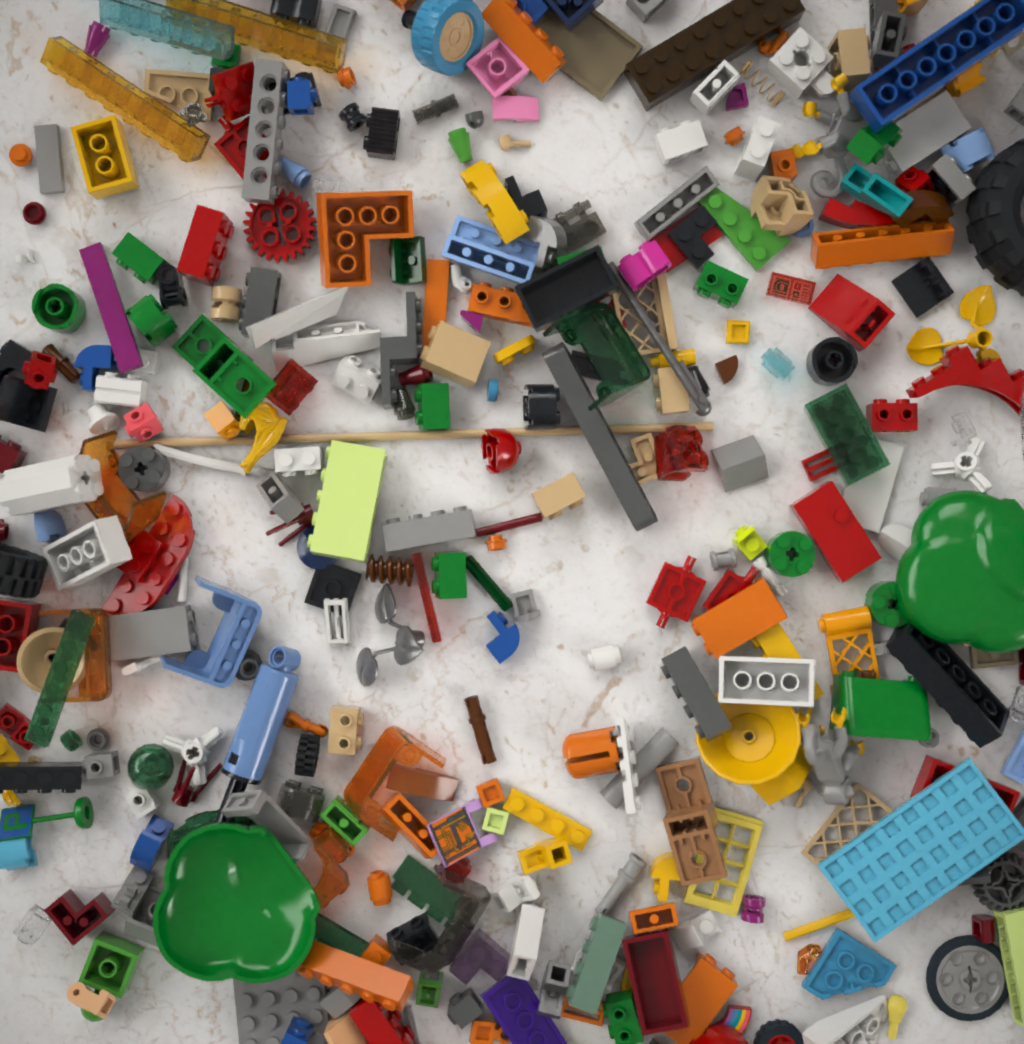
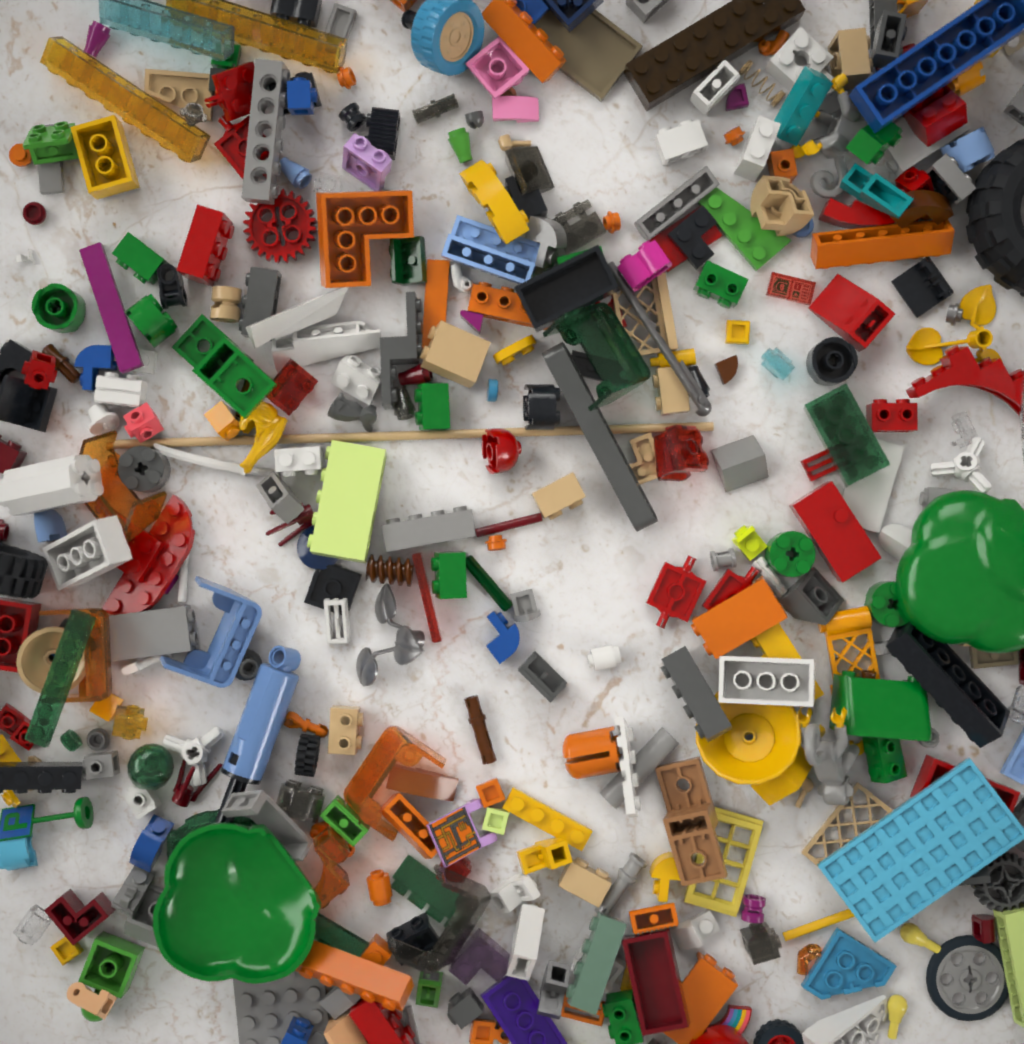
(51, 143): none -> bright green bracket
(65, 950): none -> yellow tile
(106, 708): none -> yellow slope
(129, 722): none -> clear yellow brick
(349, 411): none -> dark grey animal
(366, 162): none -> lavender plate
(528, 169): none -> clear smoke slope
(542, 676): none -> dark grey hinge
(585, 881): none -> tan brick
(612, 222): none -> orange plate
(761, 942): none -> clear smoke brick
(802, 105): none -> teal brick
(812, 599): none -> dark grey slope
(884, 759): none -> green brick
(913, 935): none -> light yellow piece
(937, 116): none -> red slope
(954, 314): none -> flat silver plate

